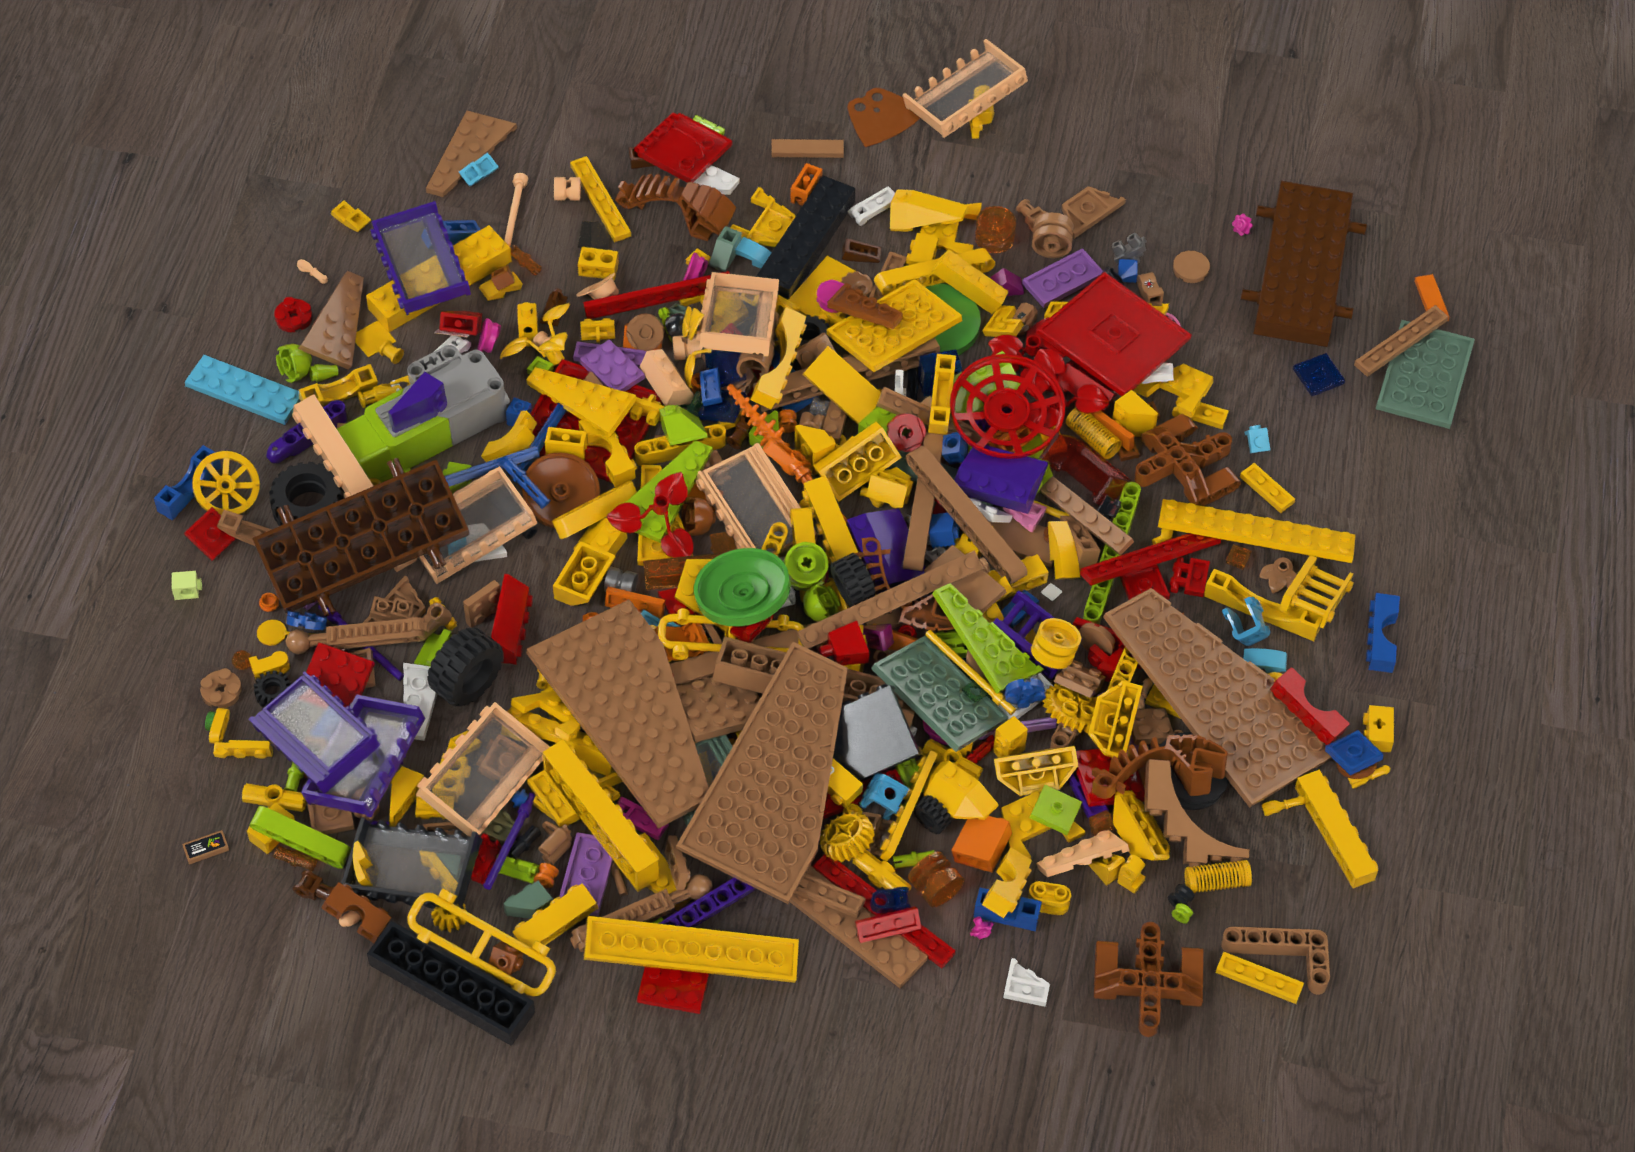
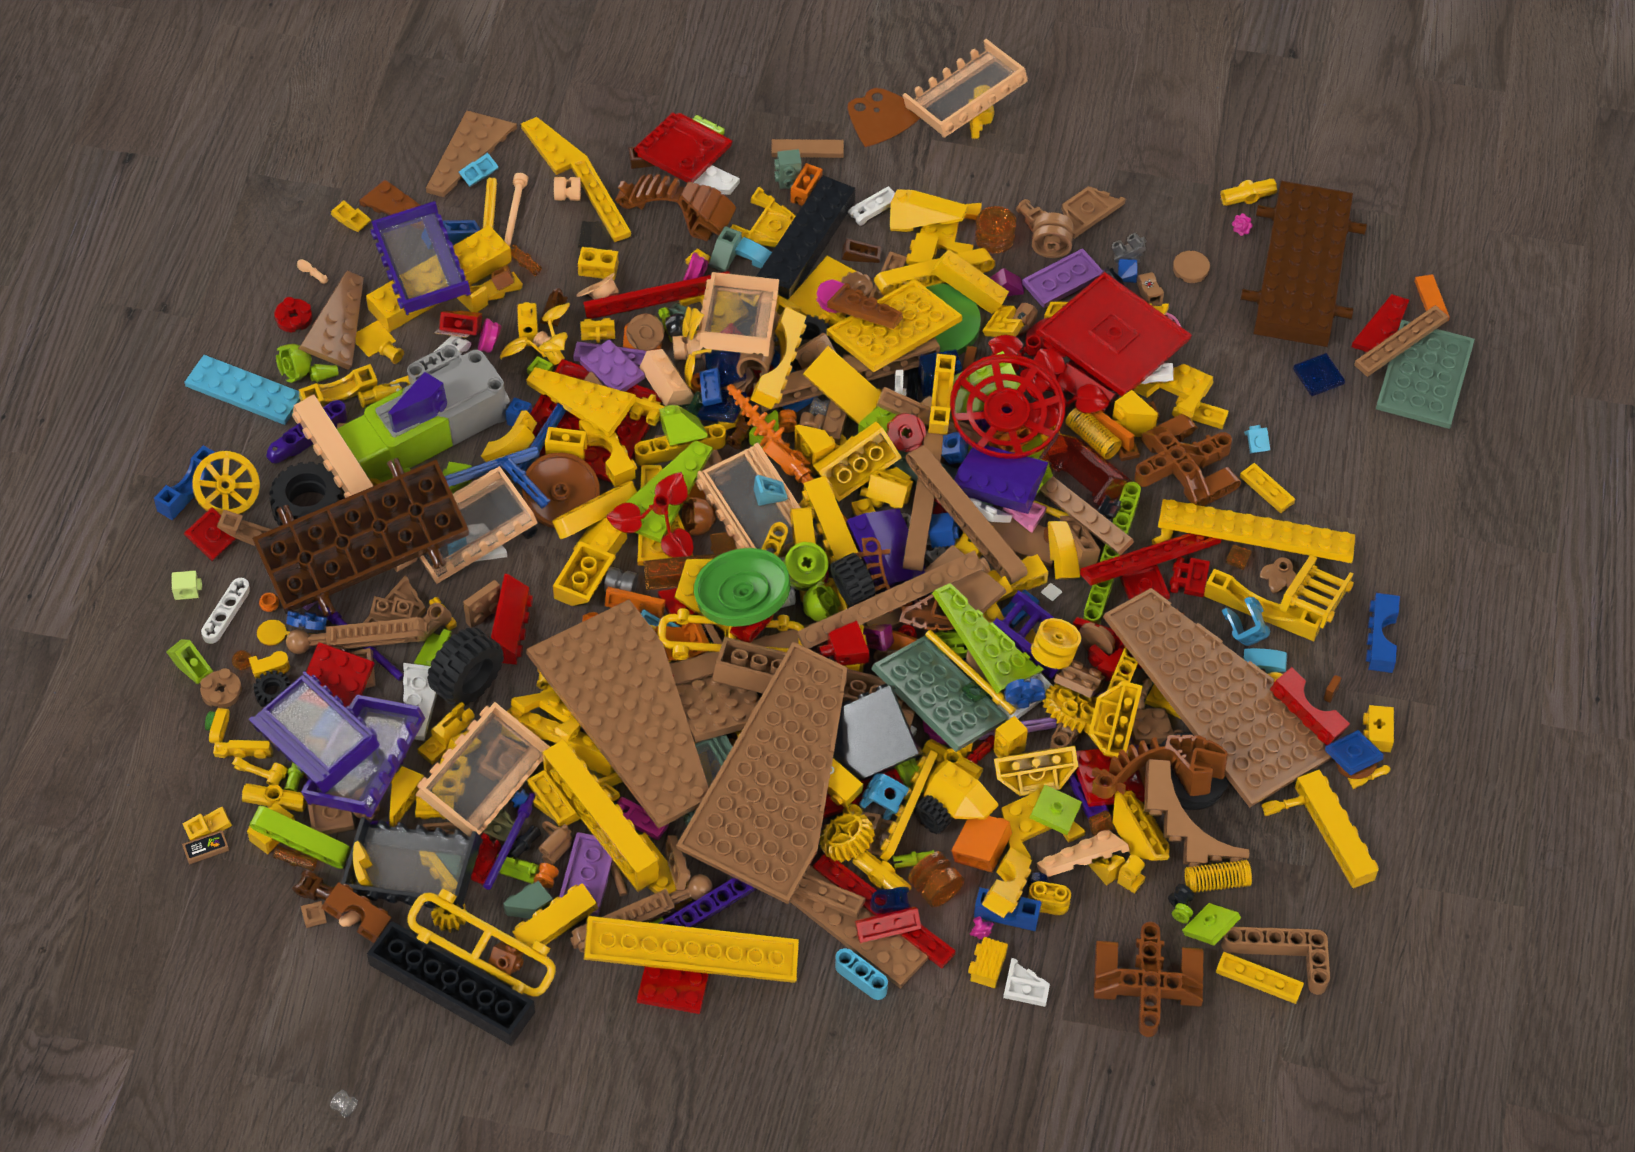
(189, 660): none -> lime slope
(205, 825): none -> yellow slope
(223, 609): none -> white beam
(273, 776): none -> yellow brick
(313, 914): none -> medium nougat plate
(343, 1103): none -> clear wheel
(387, 199): none -> dark orange wing
(447, 728): none -> yellow plate
(477, 299): none -> yellow slope
(490, 199): none -> yellow axle
(551, 145): none -> yellow wing
(768, 490): none -> medium azure slope
(788, 167): none -> sand green brick
(862, 506): none -> yellow plate
(866, 982): none -> medium azure beam
(970, 356): none -> dark orange beam
(988, 962): none -> yellow brick
(1036, 876): none -> clear blue tile
(1211, 924): none -> lime plate
(1248, 192): none -> yellow piece
(1332, 688): none -> dark orange tile
(1383, 324): none -> red wing

